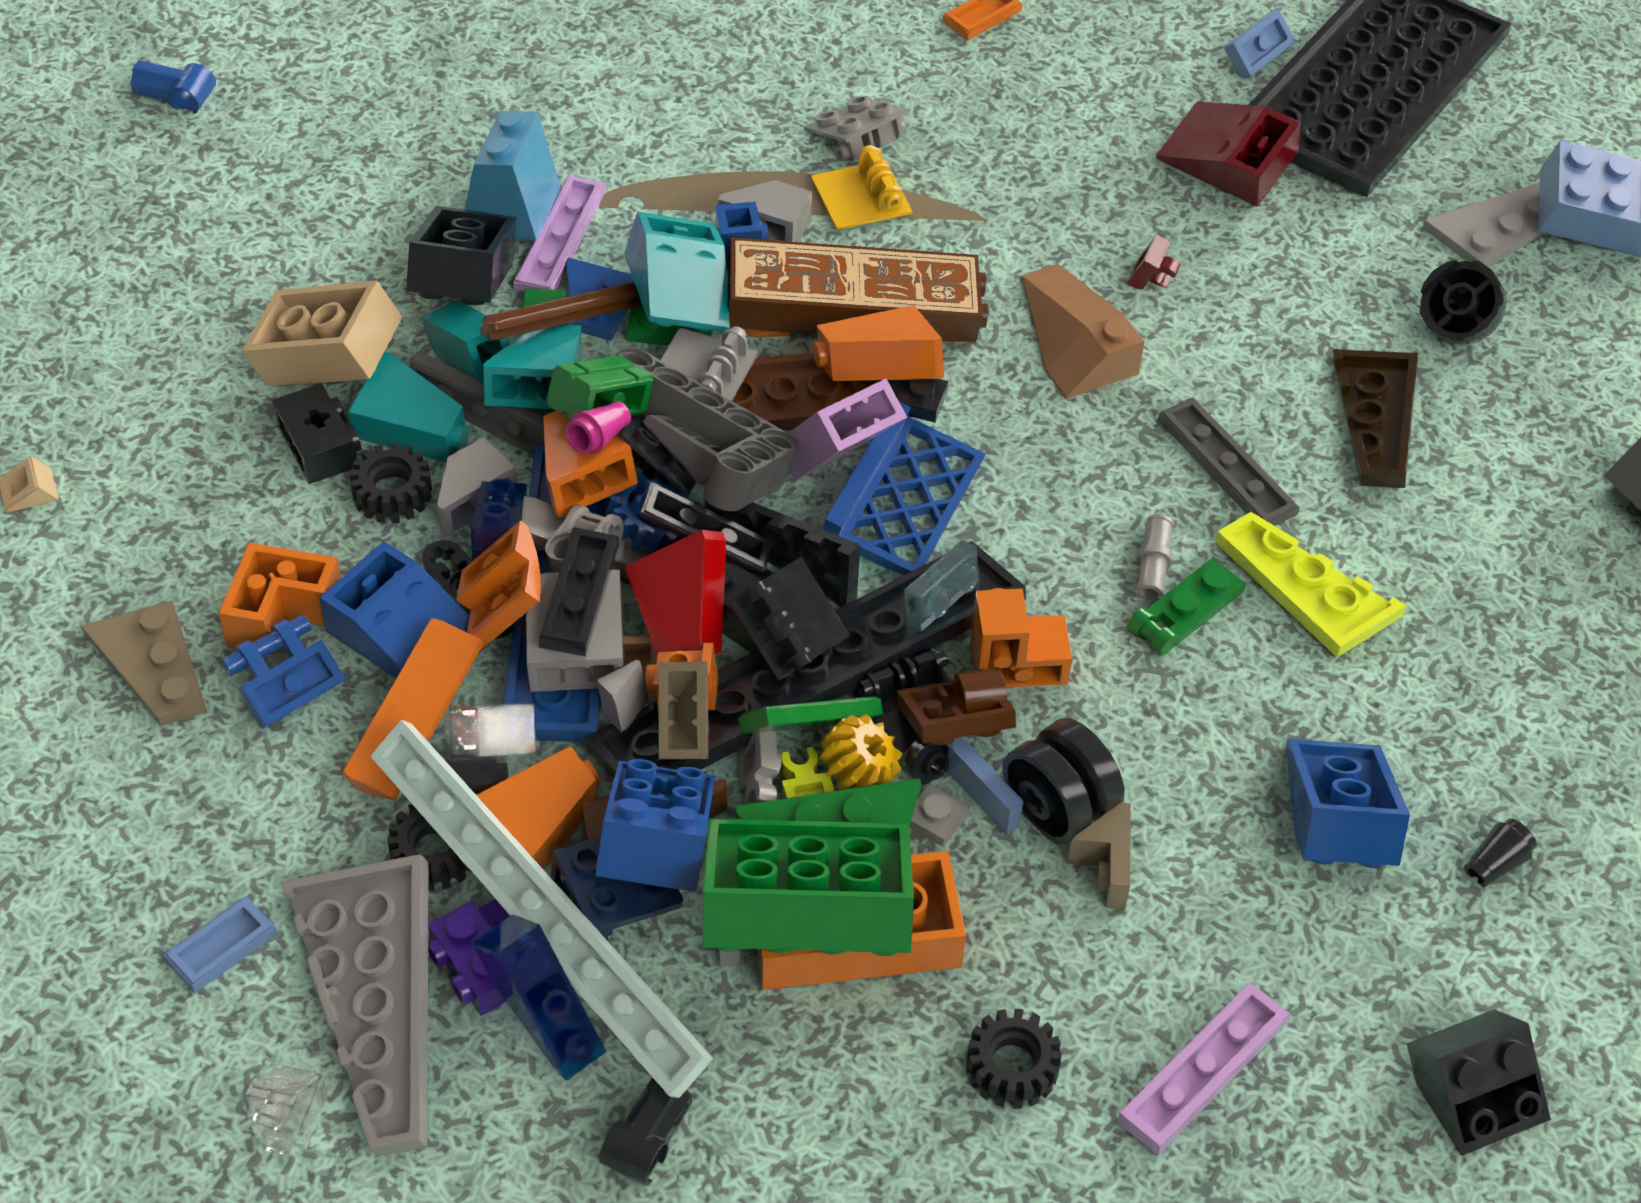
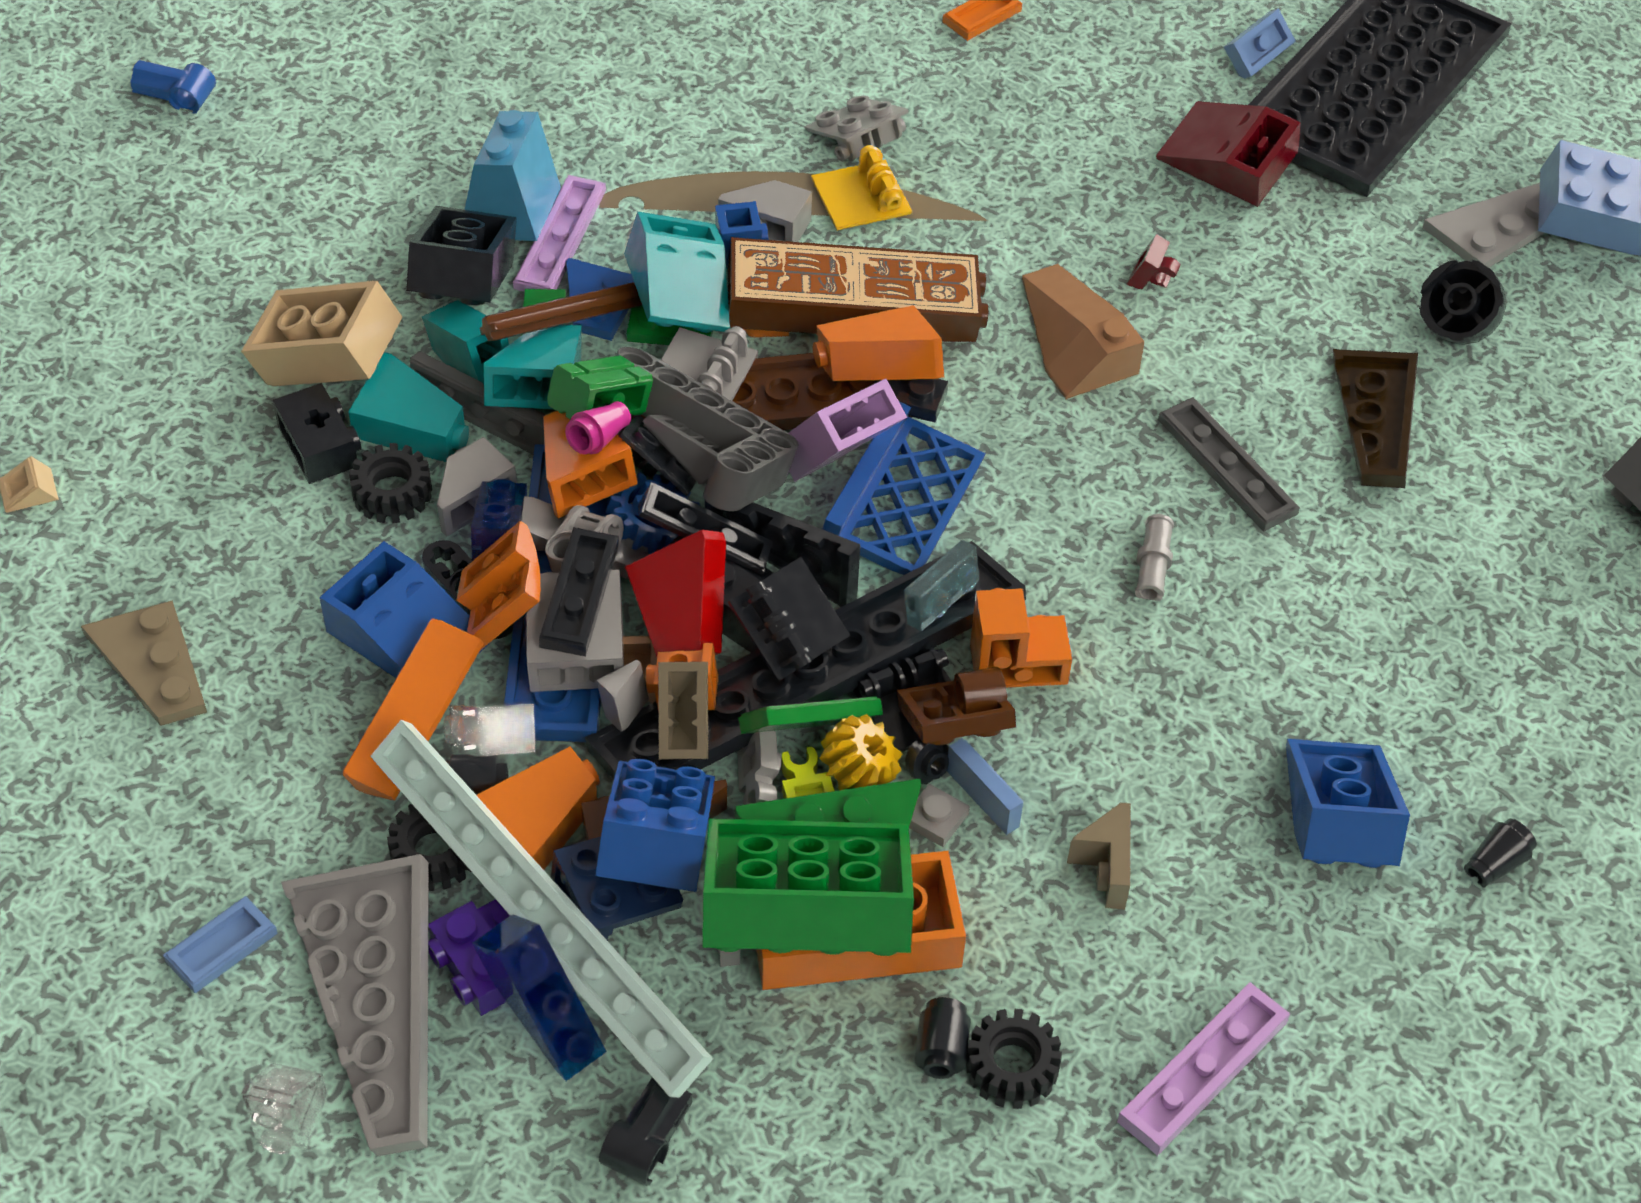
(275, 587): orange brick -> none
(289, 684): blue plate -> none
(943, 1038): none -> black brick
(1064, 779): black wheel -> none
(1186, 606): green plate -> none
(1321, 598): neon yellow wing -> none
(1481, 1079): black slope -> none

